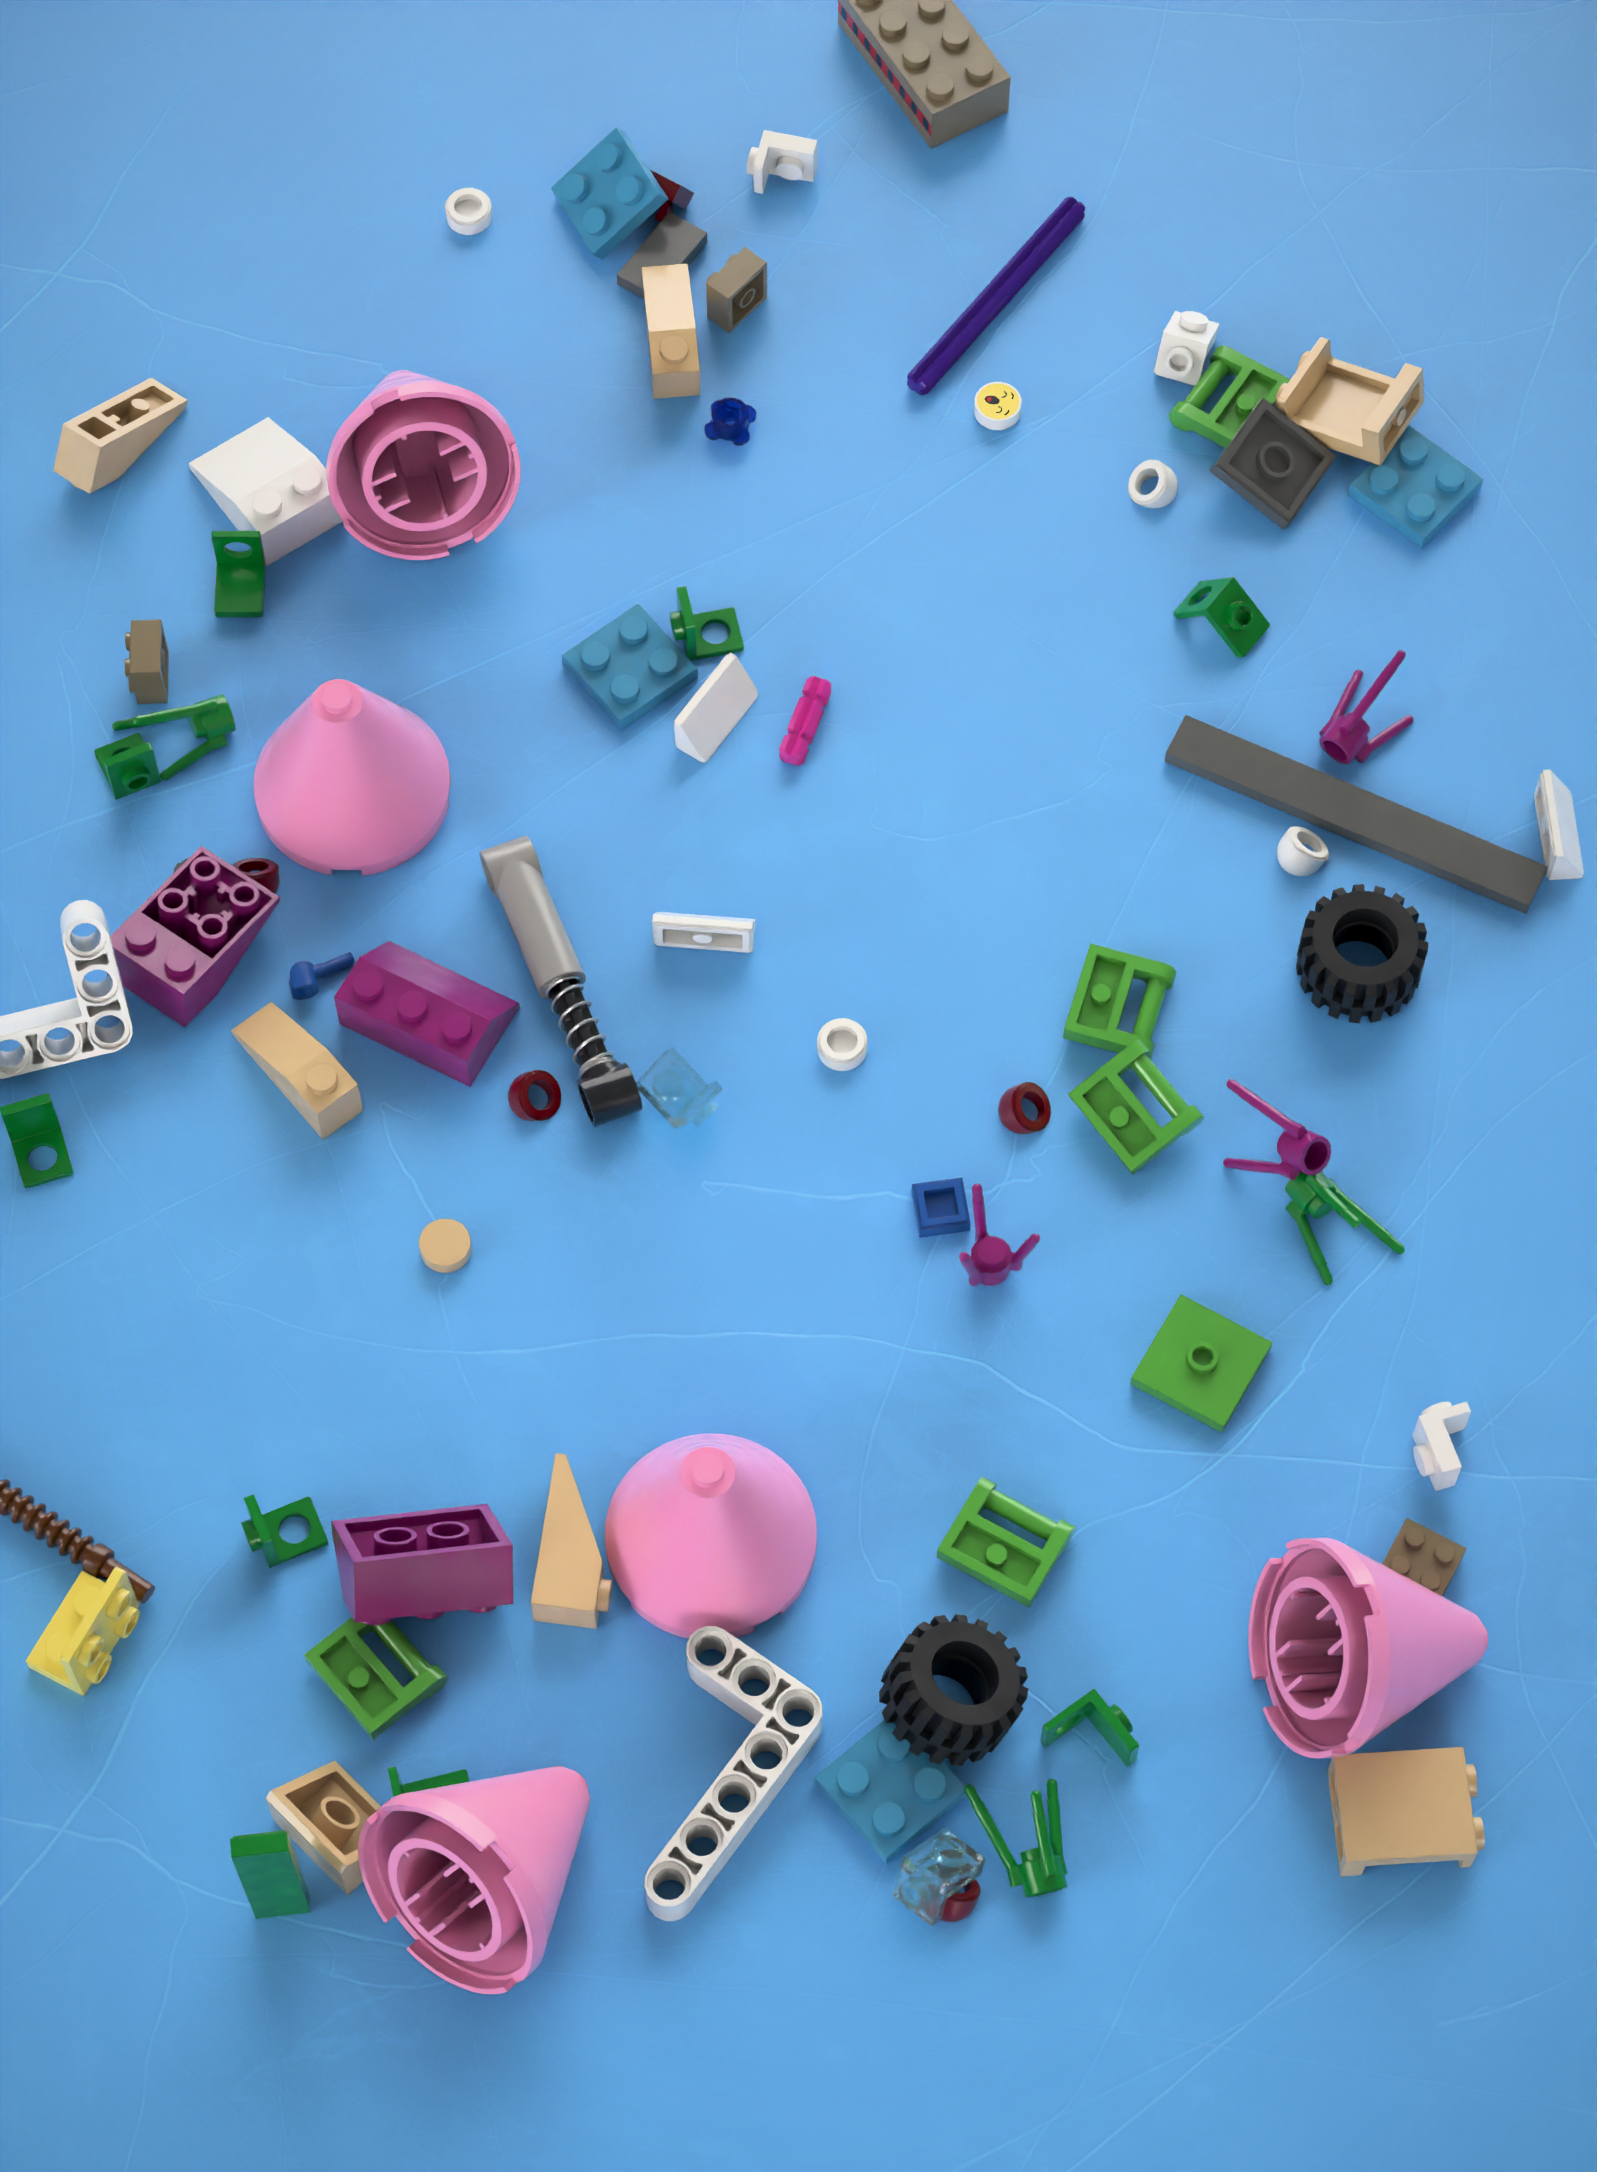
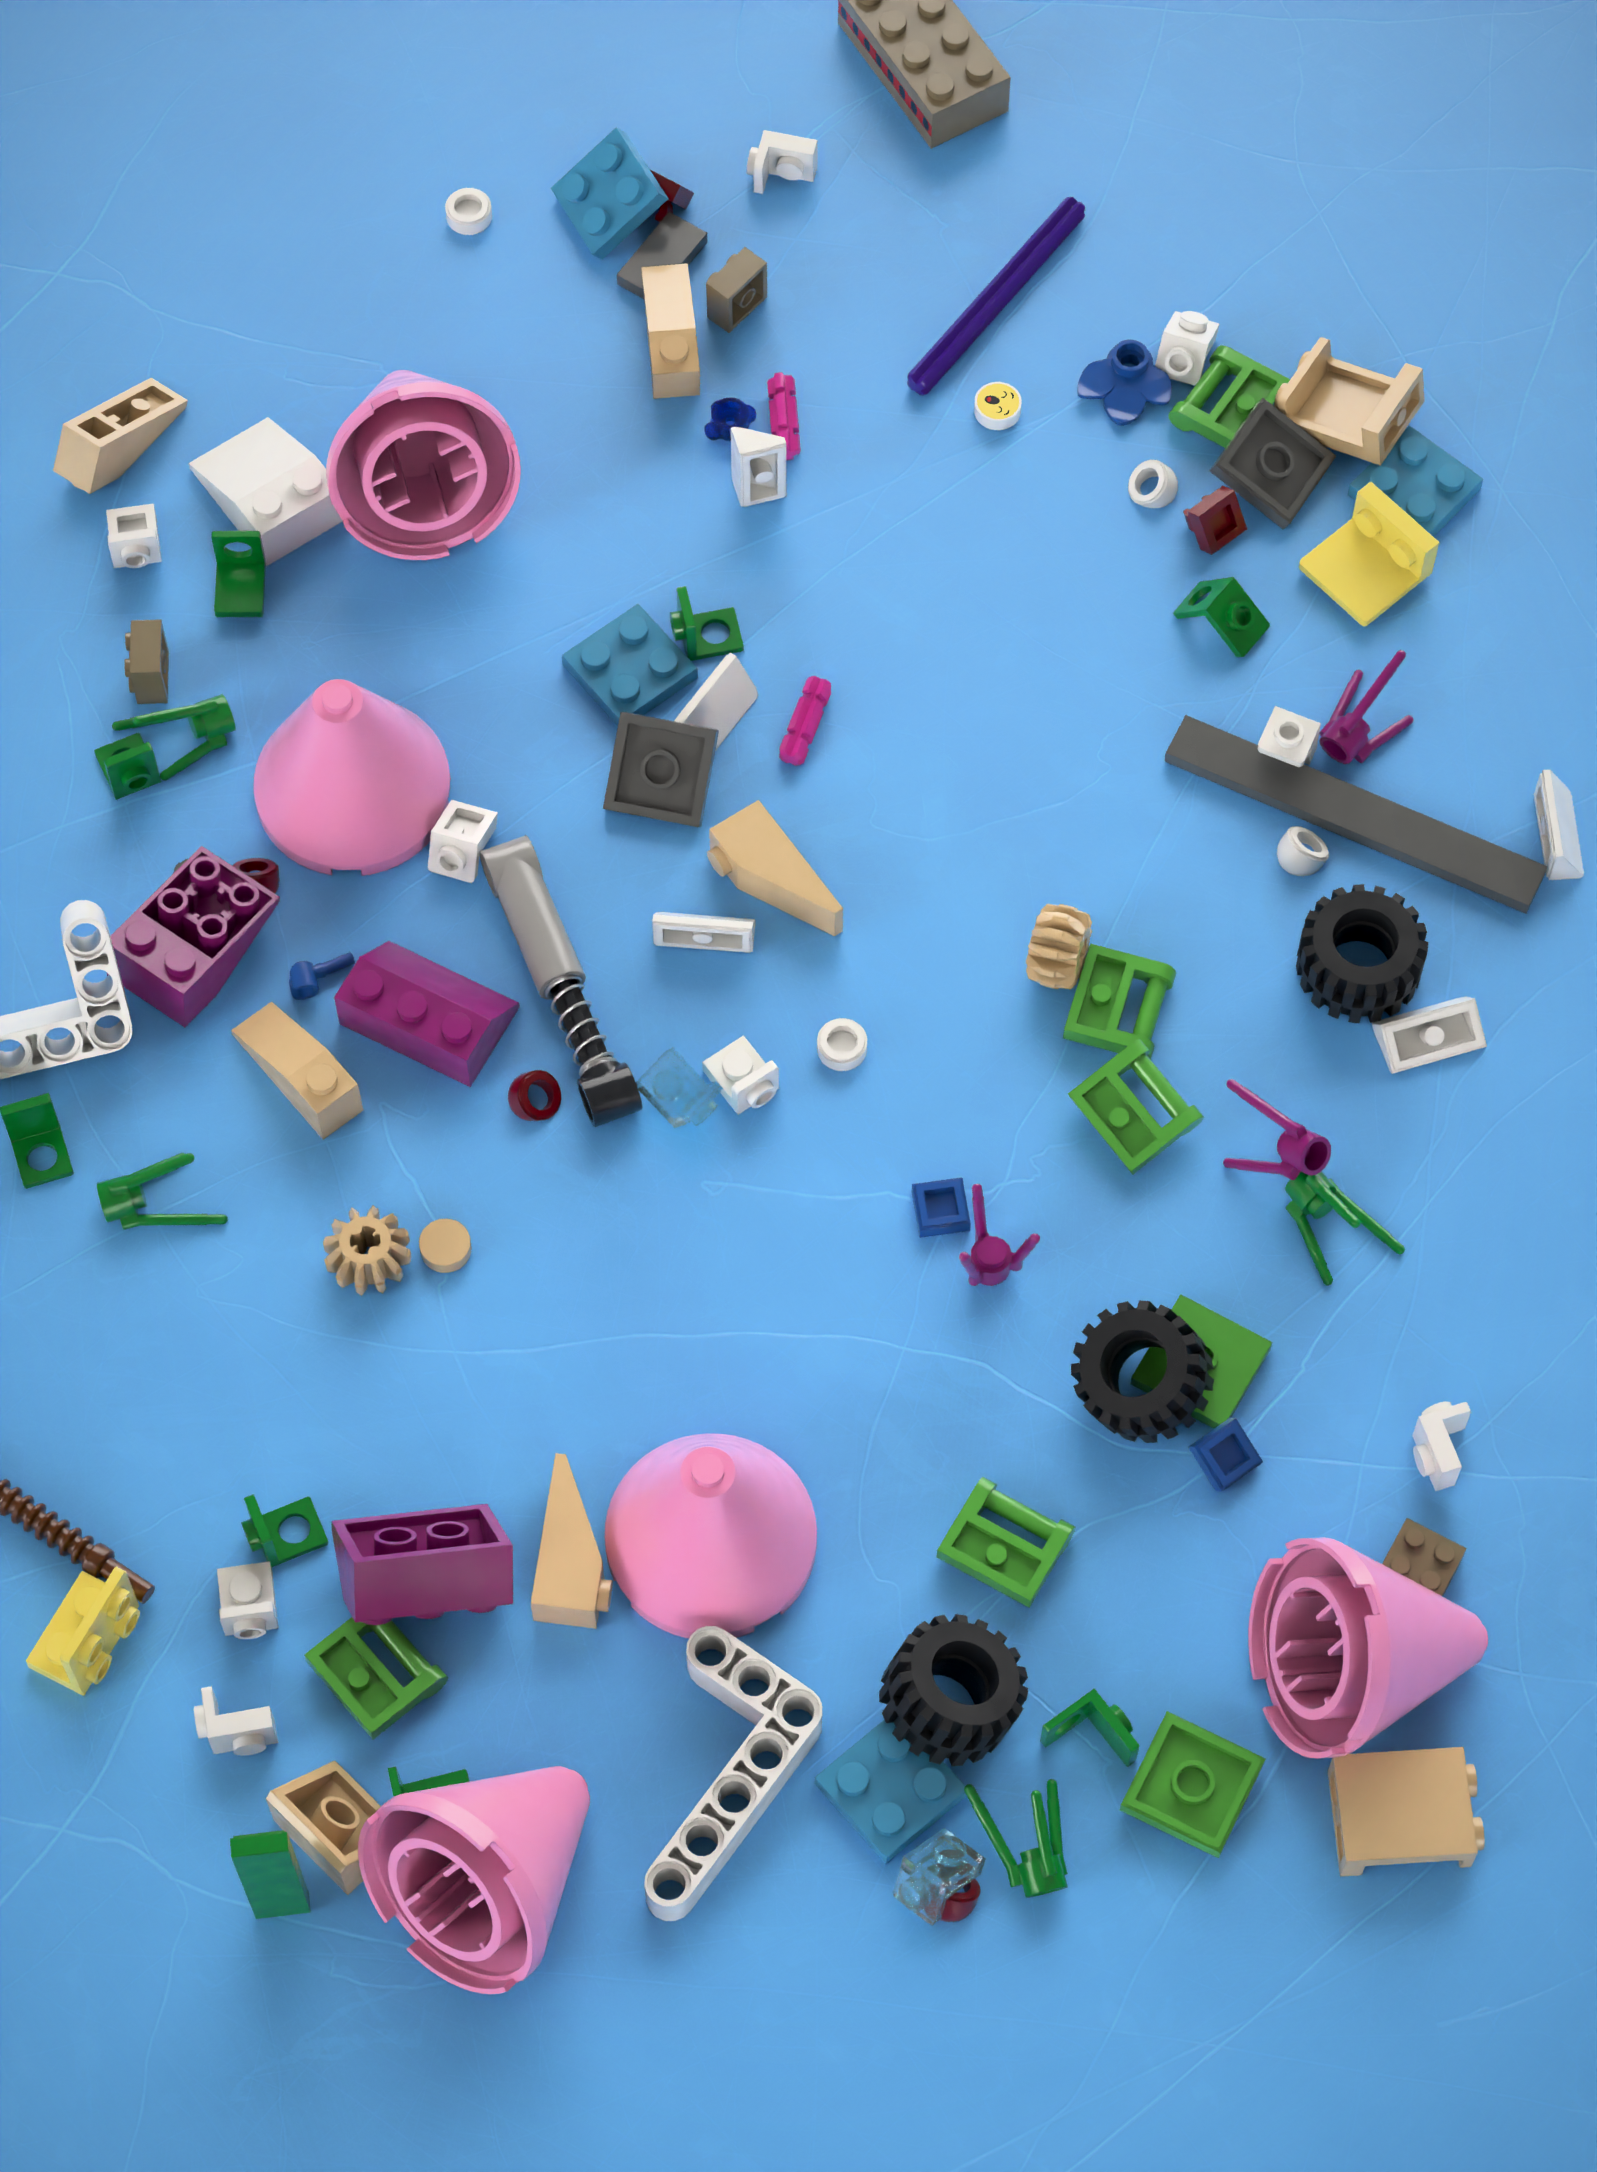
(125, 1195): none -> green plant
(133, 536): none -> white bracket
(240, 1731): none -> white bracket
(247, 1600): none -> white bracket
(351, 1241): none -> tan gear
(458, 839): none -> white bracket
(660, 769): none -> dark grey tile
(743, 1075): none -> white bracket
(758, 466): none -> white slope
(770, 868): none -> tan slope
(784, 412): none -> dark pink axle
(1011, 1111): dark red piece -> none
(1058, 946): none -> tan gear
(1114, 1343): none -> black tyre
(1124, 387): none -> blue plate
(1192, 1784): none -> bright green plate
(1216, 519): none -> dark red tile
(1225, 1454): none -> blue tile
(1289, 737): none -> white bracket
(1372, 557): none -> light yellow bracket
(1430, 1034): none -> white slope

